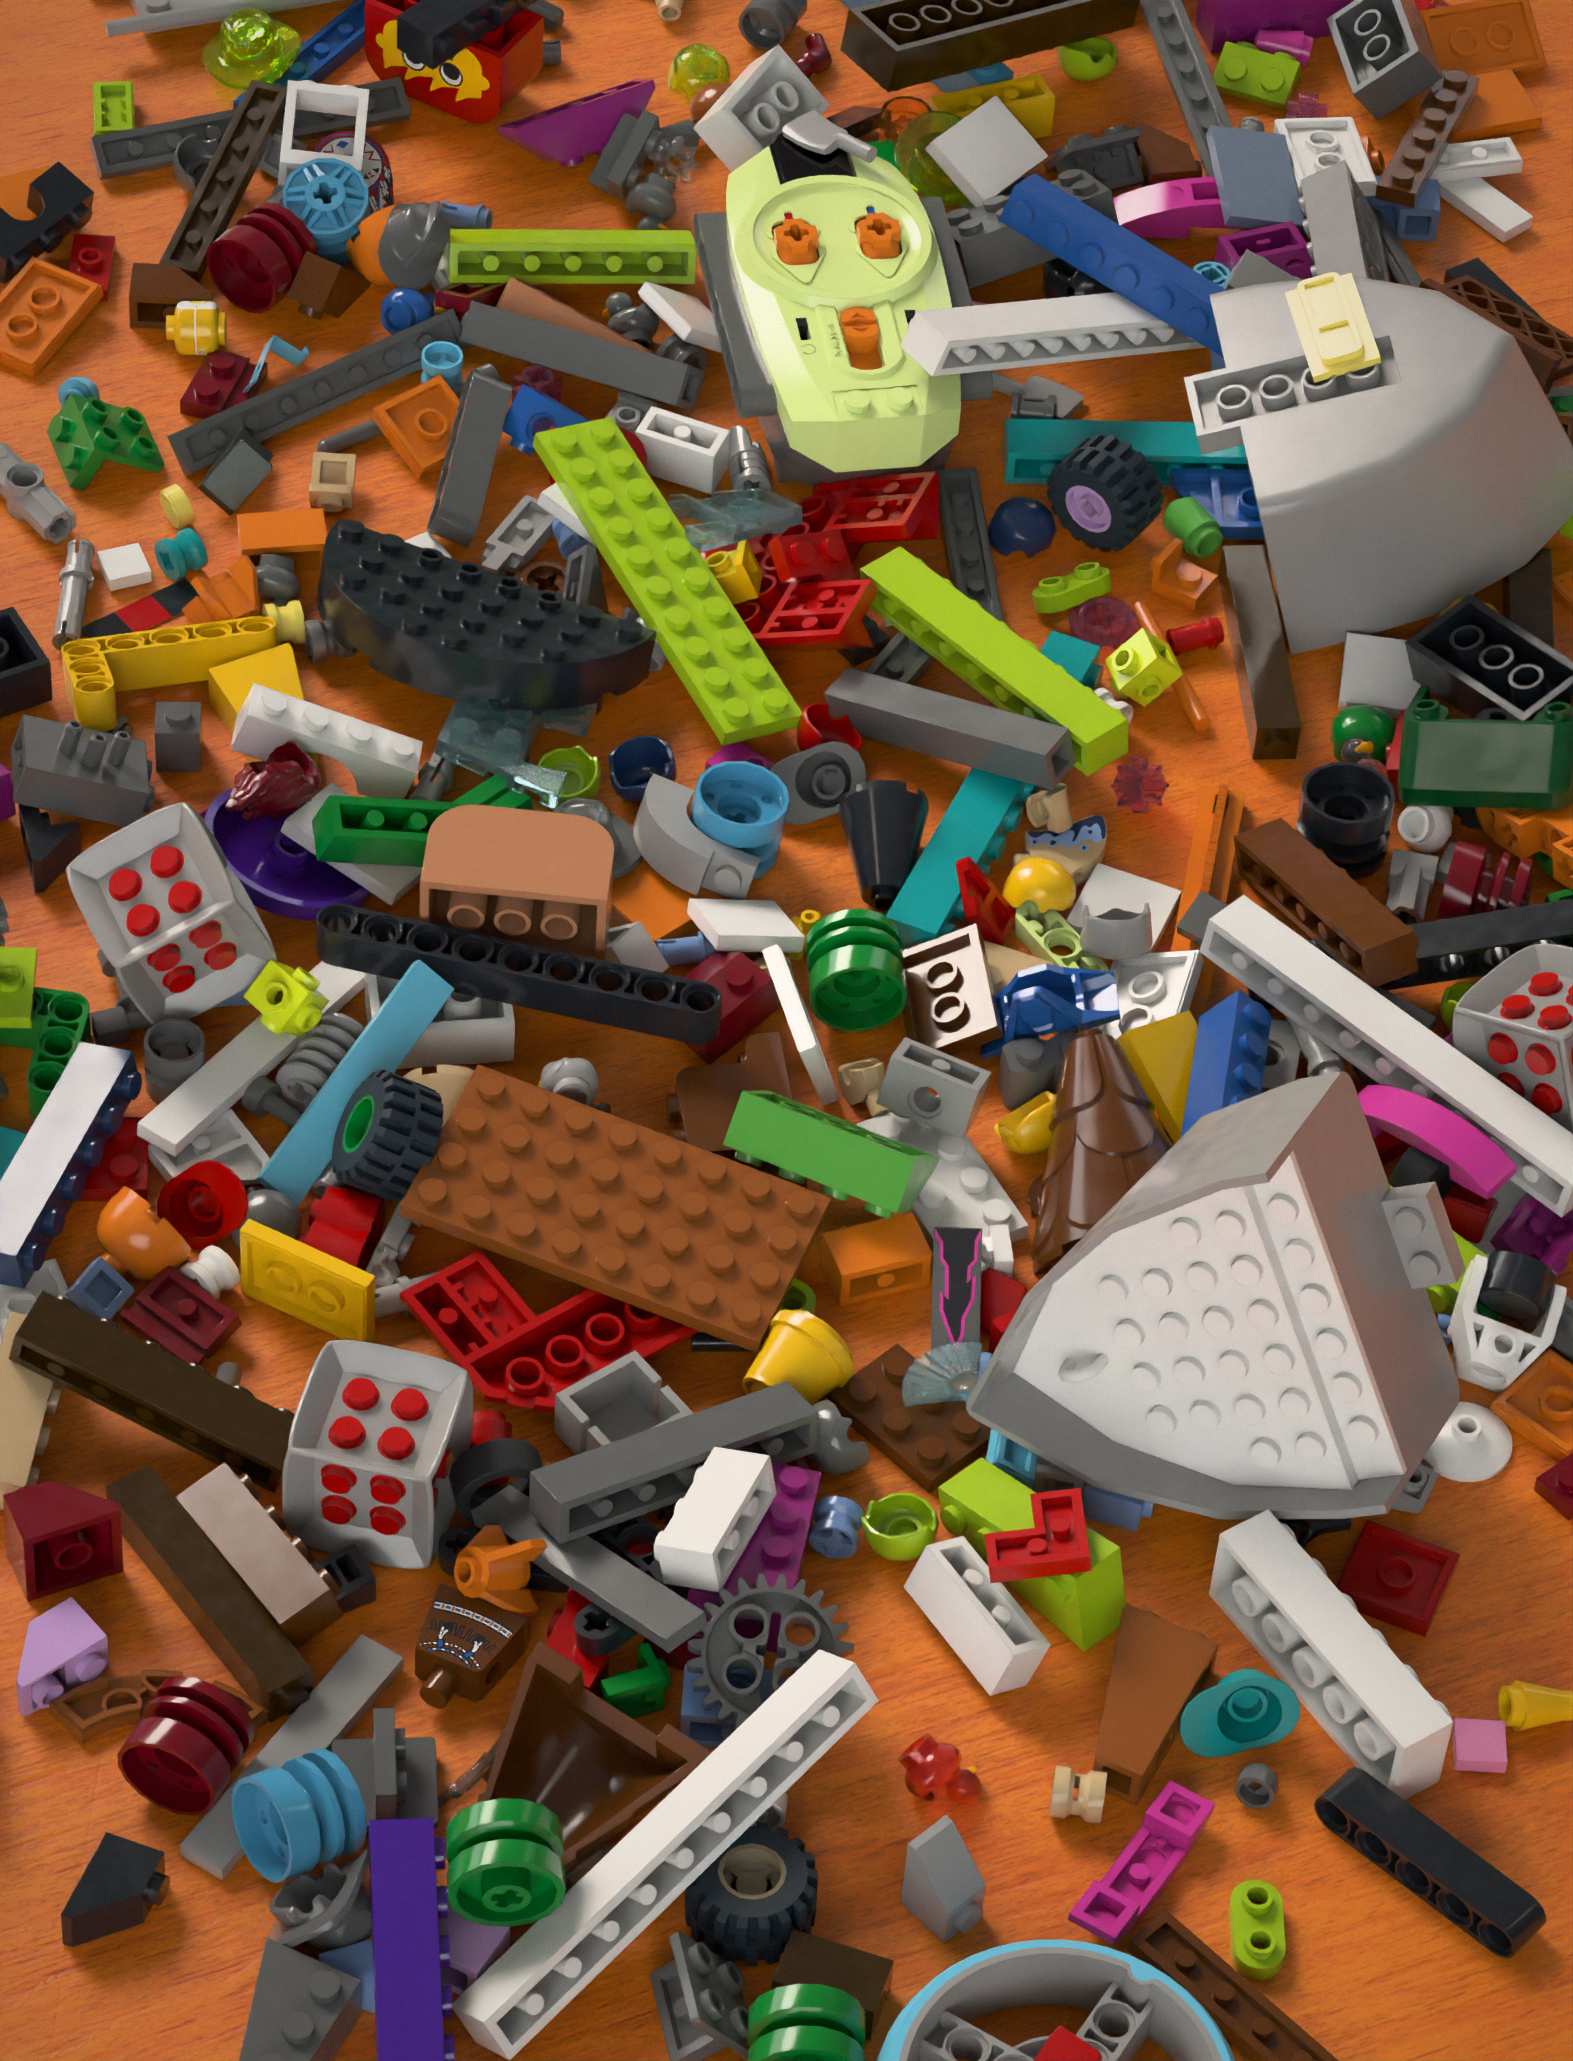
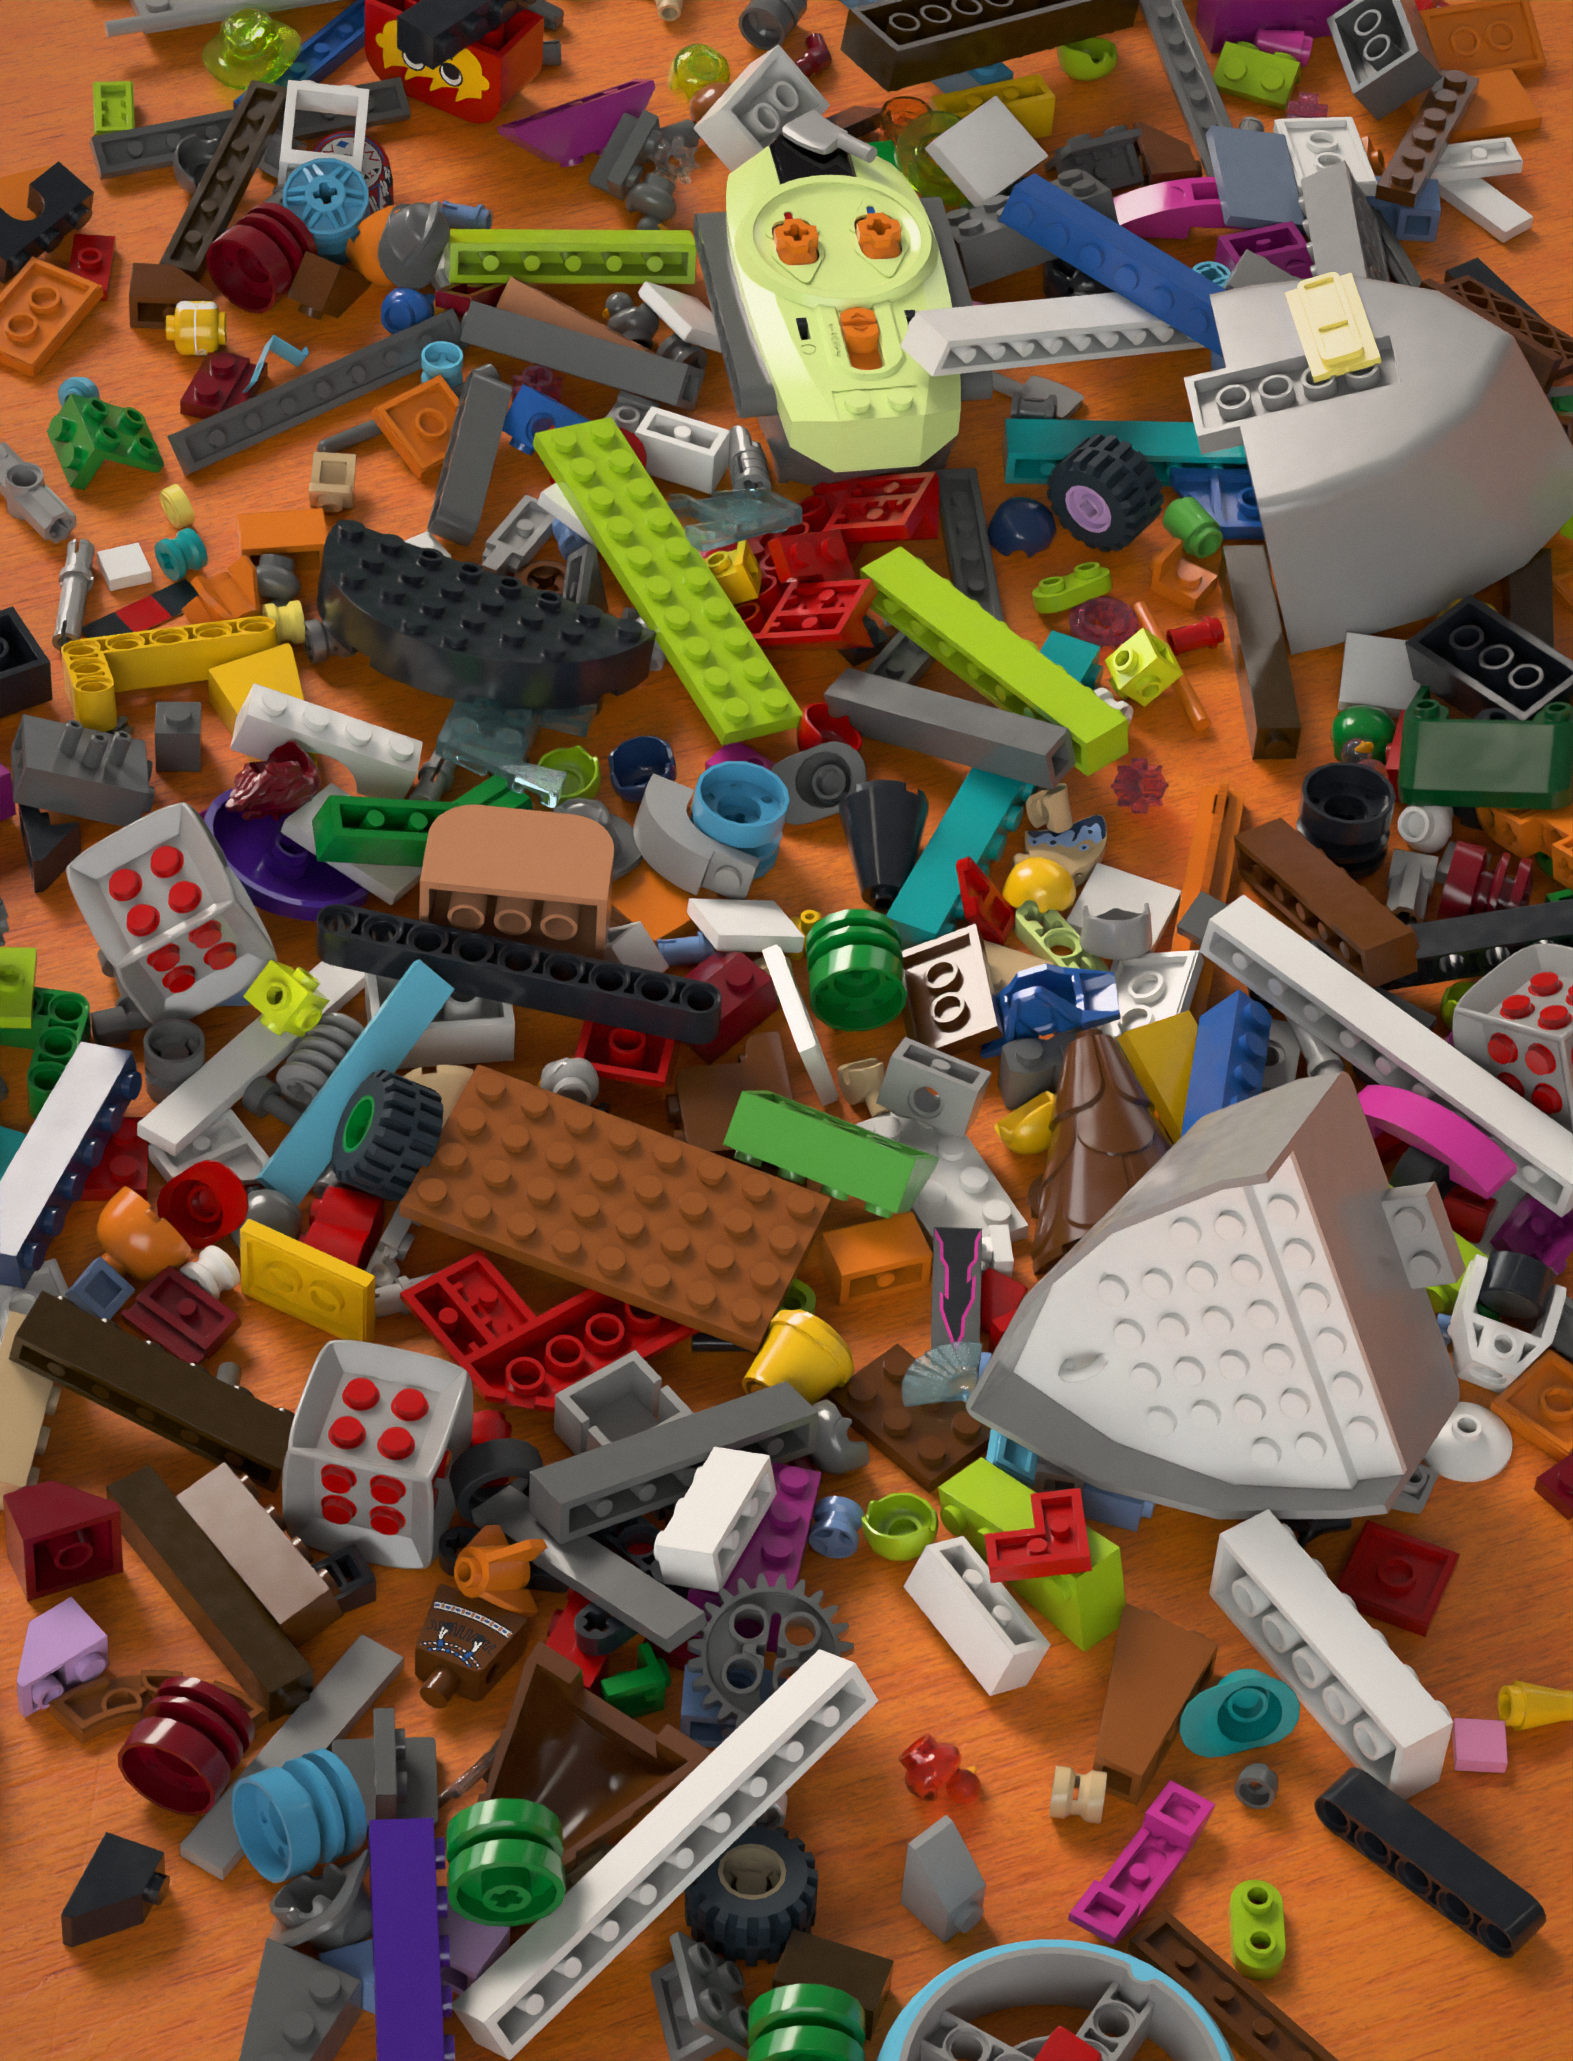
(236, 471): pearl dark grey slope -> none
(628, 1054): none -> red slope

